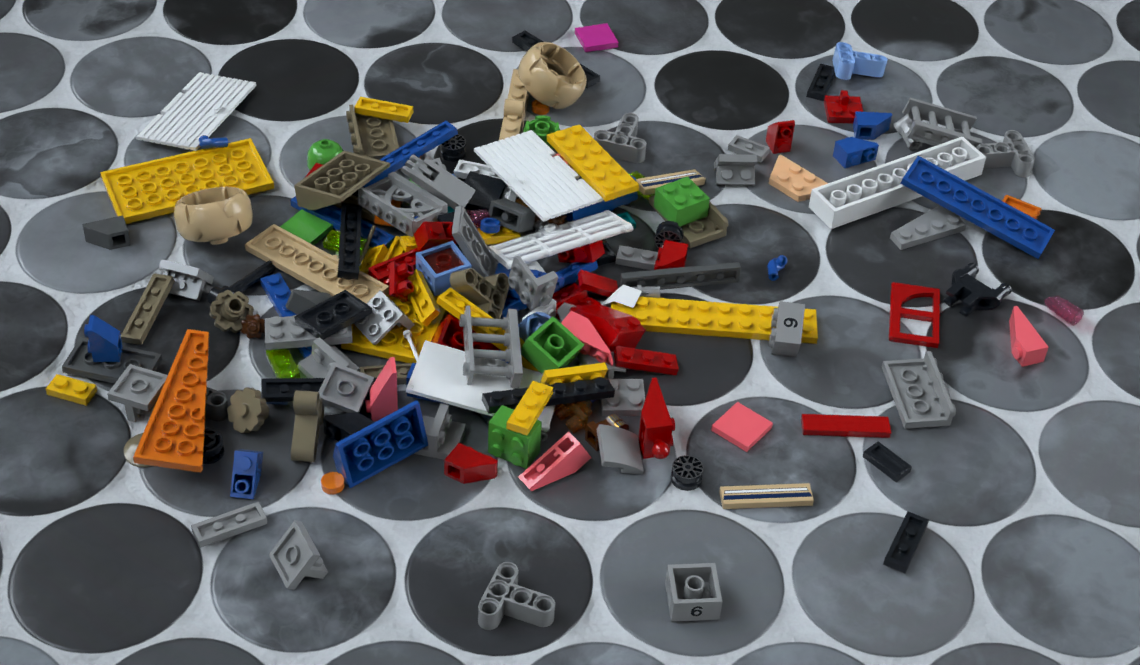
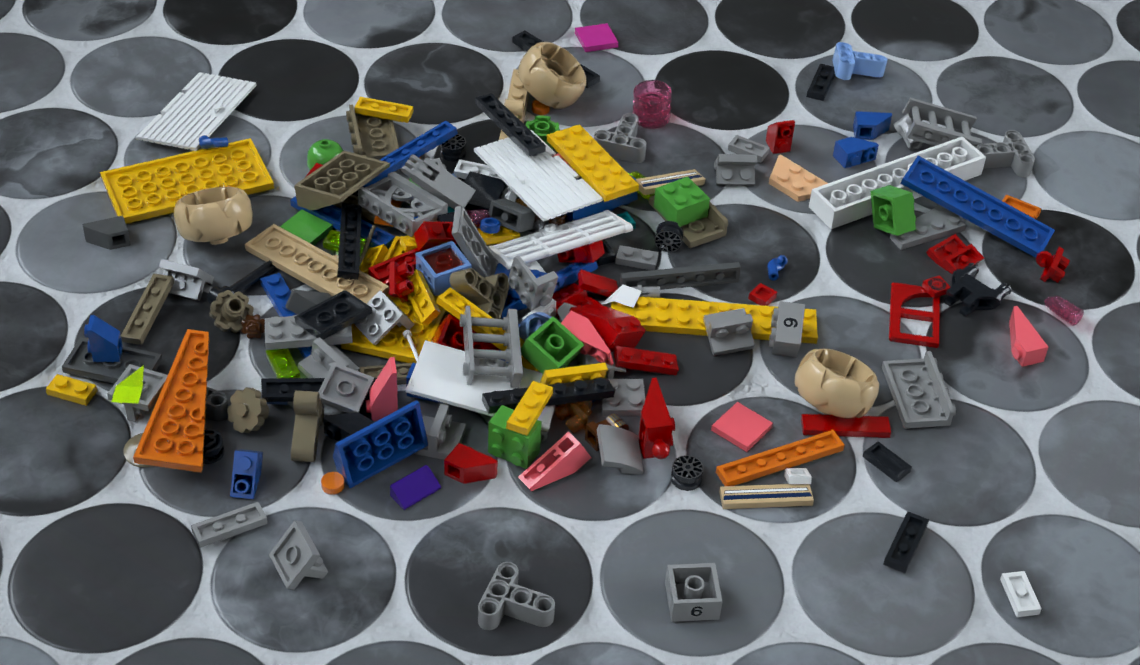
(130, 388): none -> clear neon green sticker
(414, 487): none -> dark purple slope
(510, 125): none -> black plate
(652, 103): none -> clear pink wheel
(671, 255): red slope -> none
(729, 331): none -> light grey bracket
(762, 295): none -> red tile
(779, 458): none -> orange plate
(797, 476): none -> white tile
(836, 383): none -> tan wheel
(842, 108): red hinge -> none
(893, 210): none -> bright green brick
(935, 286): none -> red tile
(954, 254): none -> red slope
(1020, 594): none -> white plate
(1053, 264): none -> red hips

